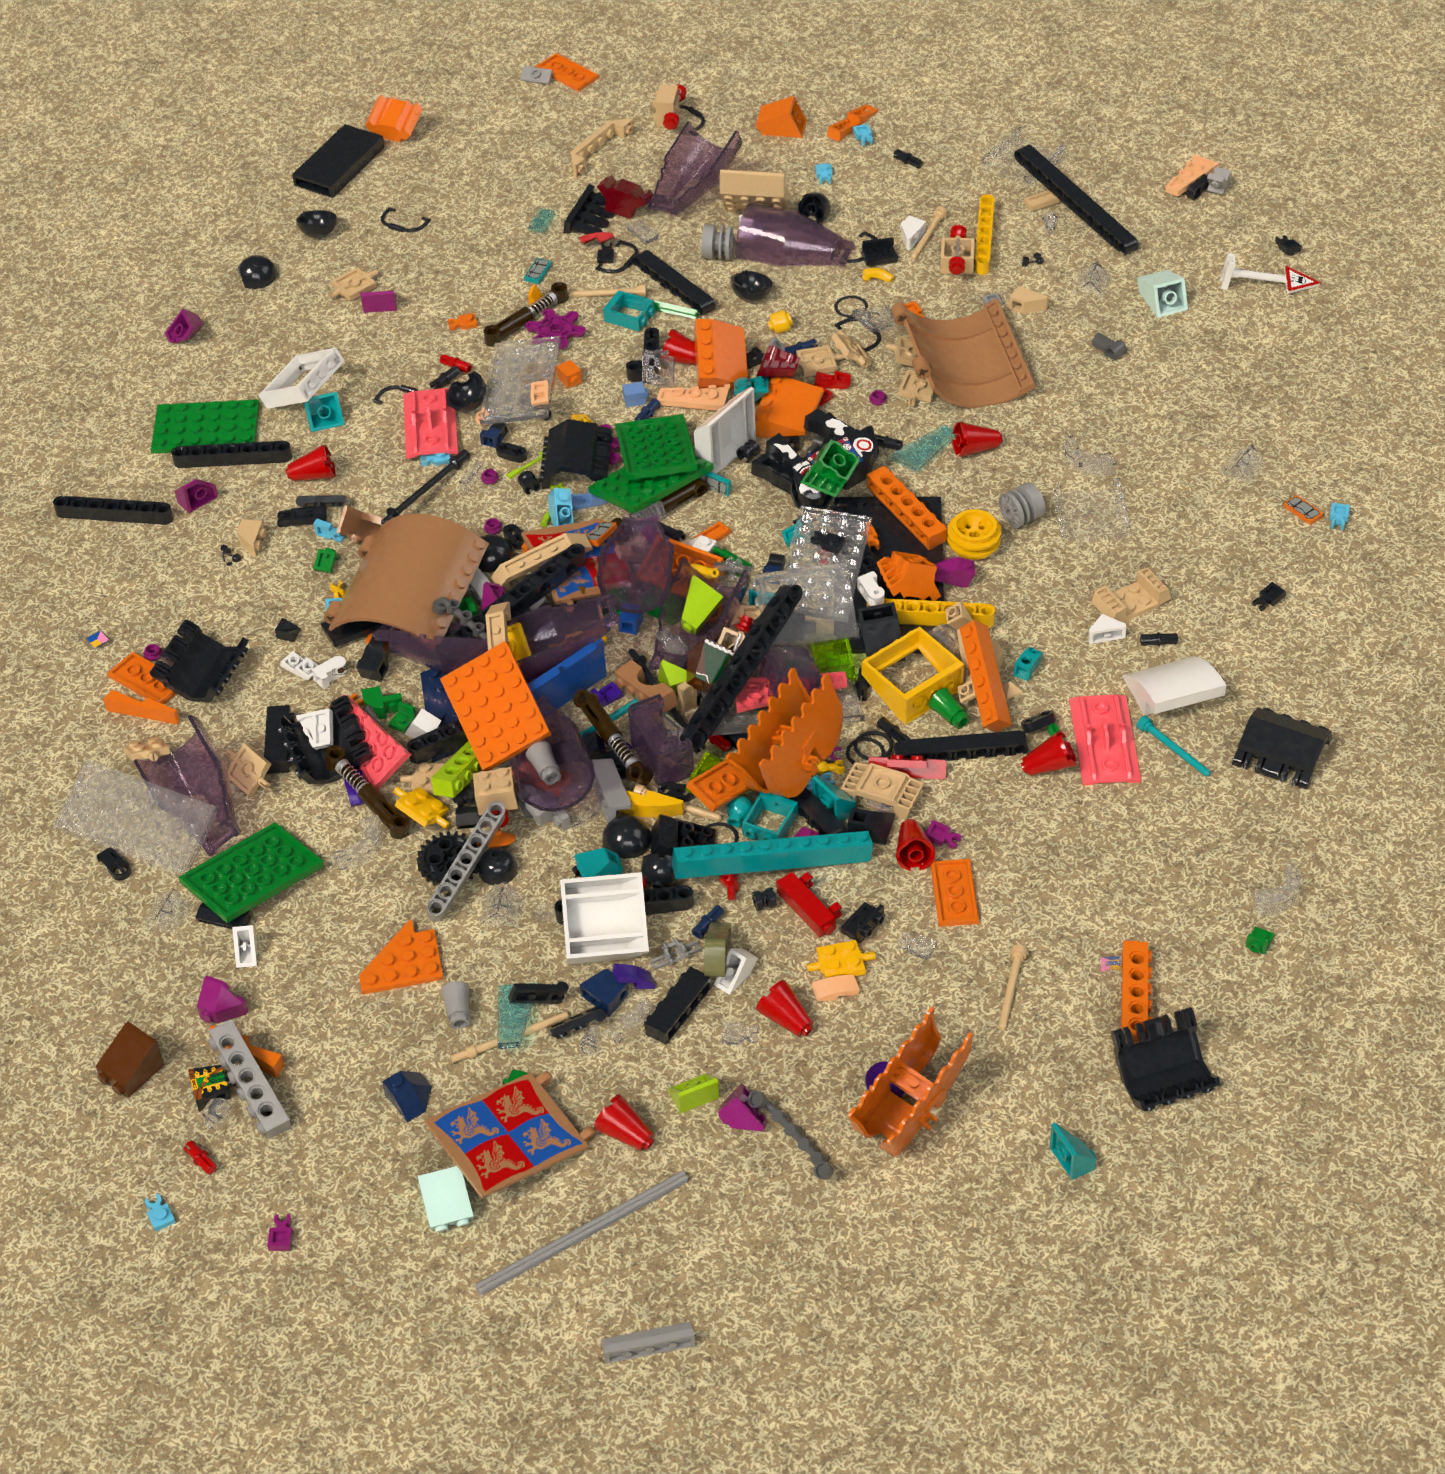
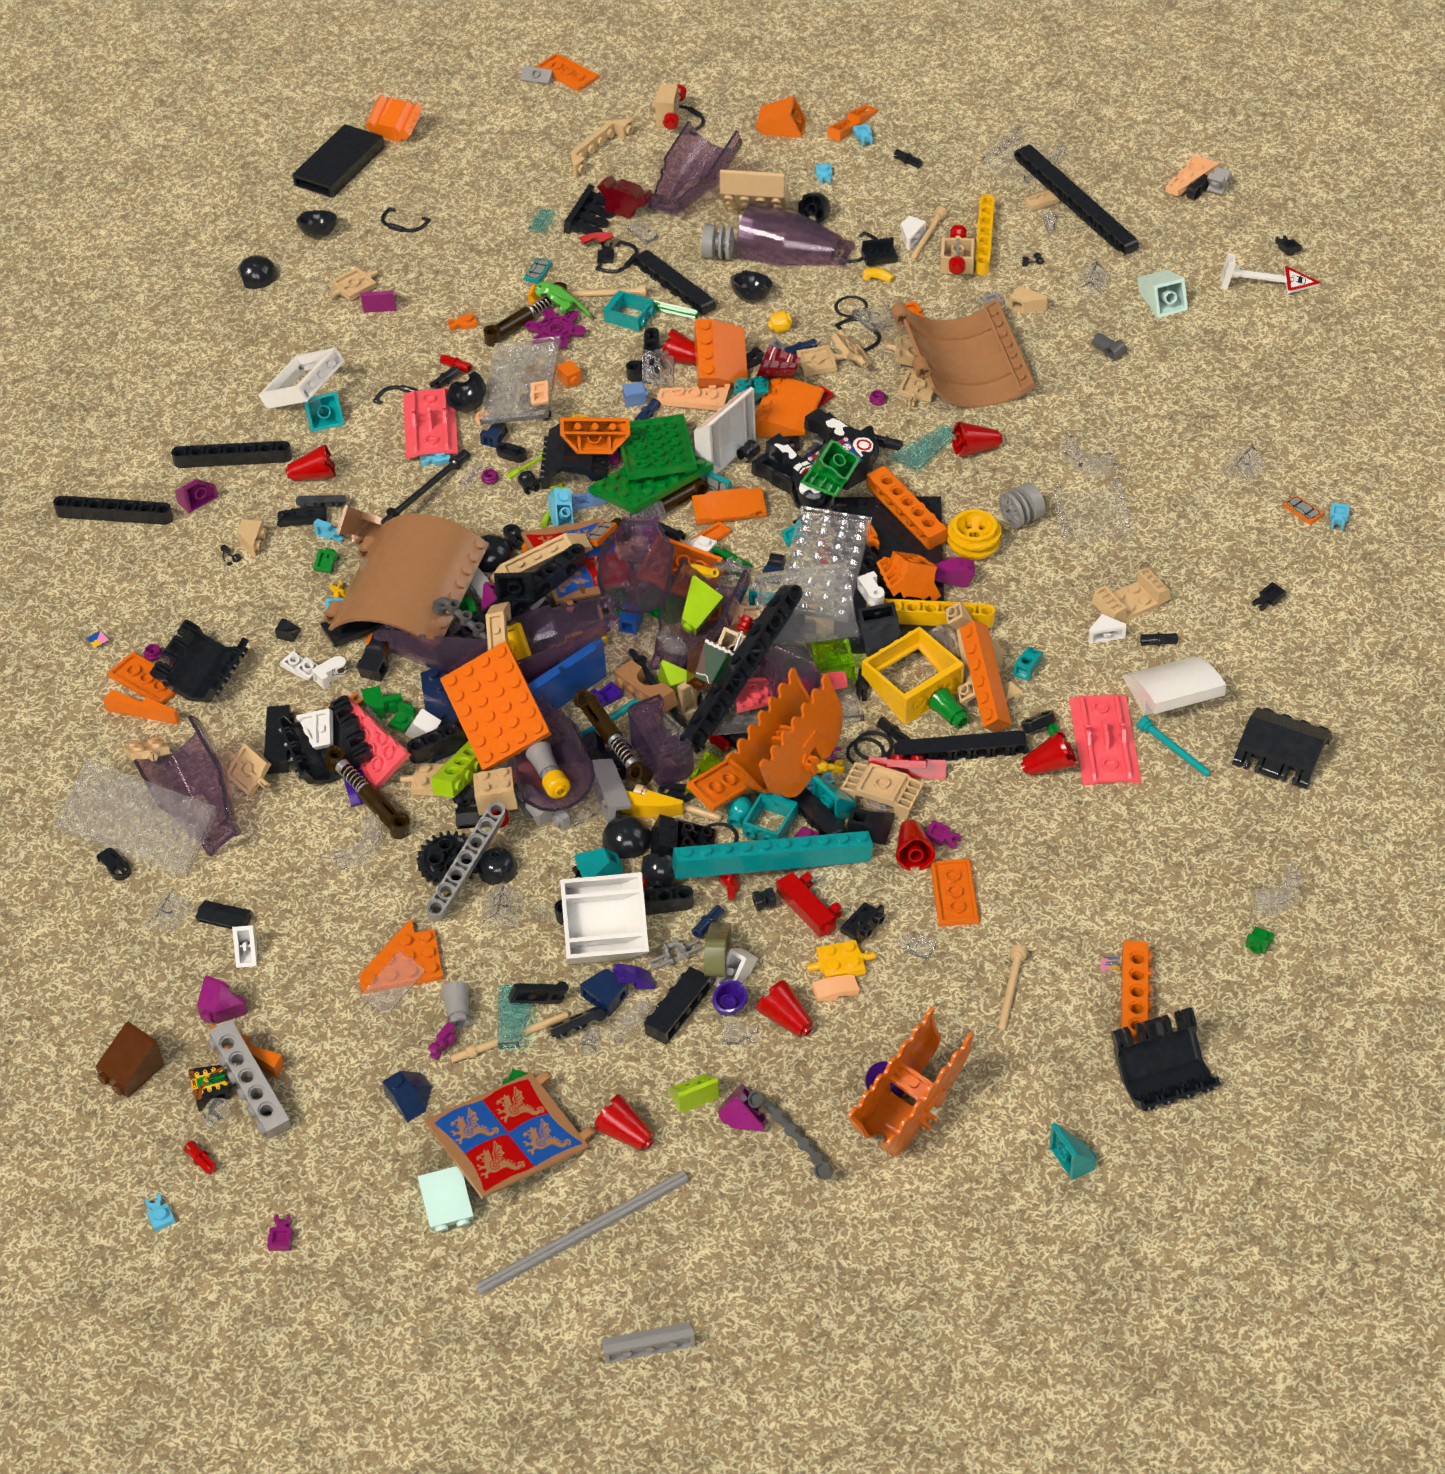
(184, 326): magenta slope -> none
(204, 424): green plate -> none
(251, 872): green plate -> none
(392, 983): none -> clear piece
(422, 807): yellow plate -> none
(445, 1037): none -> magenta plate
(492, 526): magenta plate -> none
(501, 839): orange dish -> none
(515, 587): none -> black slope
(556, 784): none -> yellow head
(559, 297): none -> bright green animal
(594, 435): none -> orange wedge
(729, 505): none -> orange piece
(730, 997): none -> dark purple hat
(829, 542): black plate -> none
(837, 381): red slope -> none

